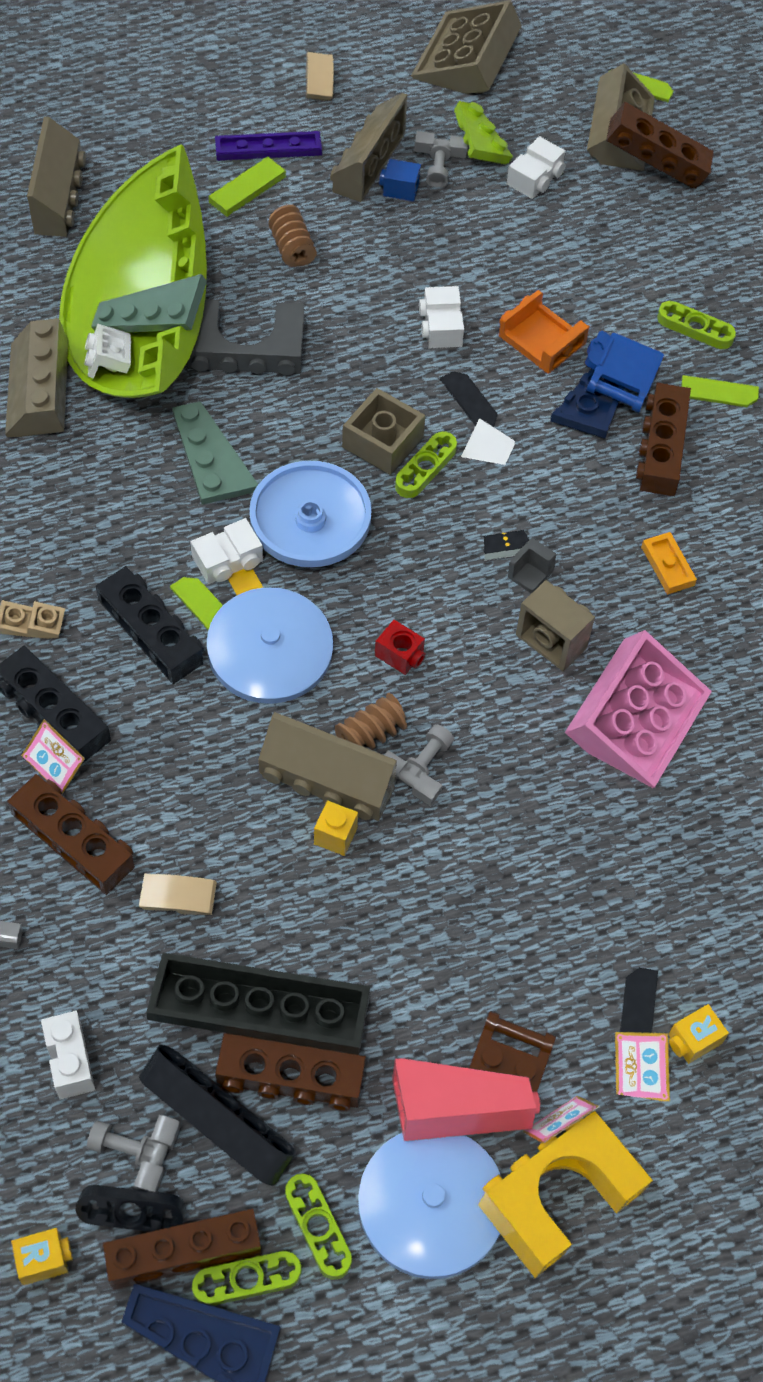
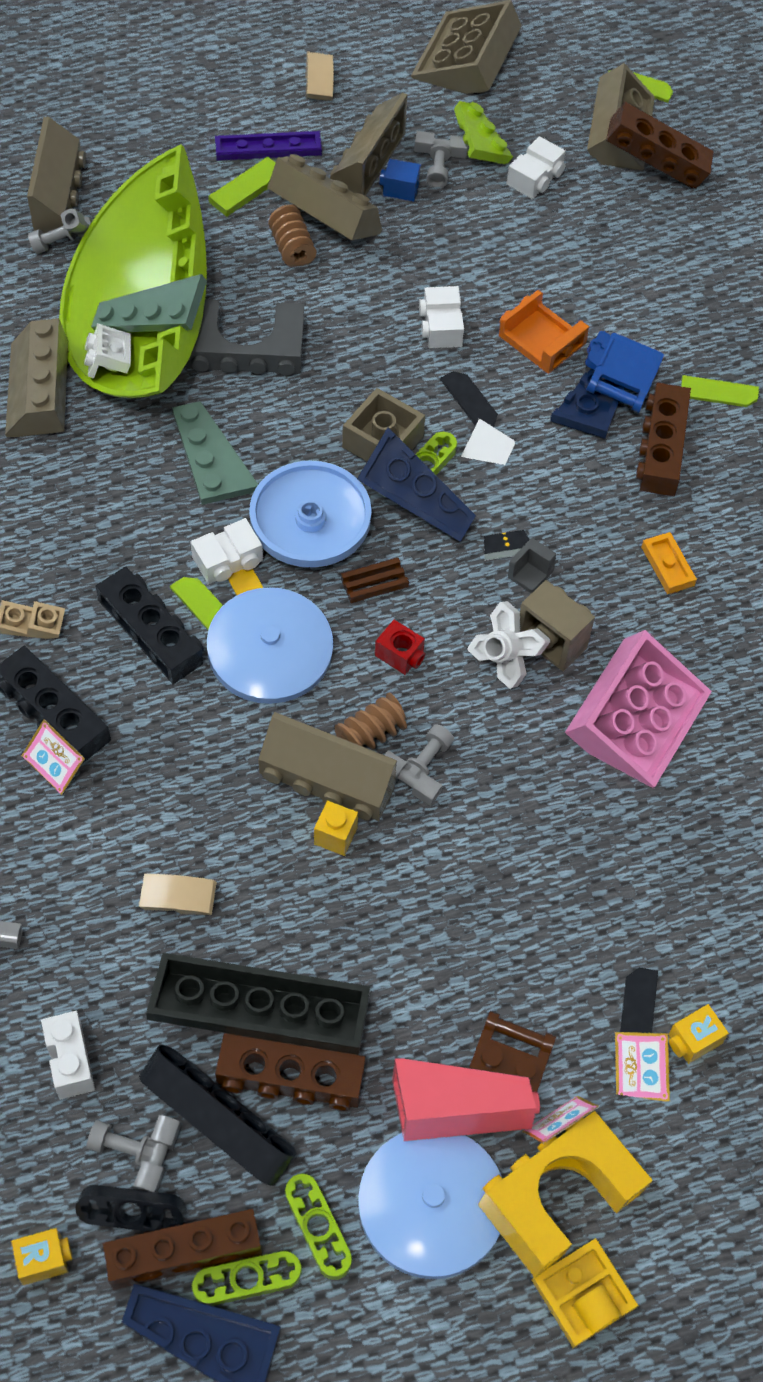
(73, 224): none -> light grey bar
(103, 870): reddish brown brick -> none
(324, 198): none -> dark tan slope
(373, 575): none -> reddish brown tile
(411, 484): none -> dark blue wing
(508, 645): none -> white plant
(584, 1293): none -> yellow plate
(692, 315): lime beam -> none

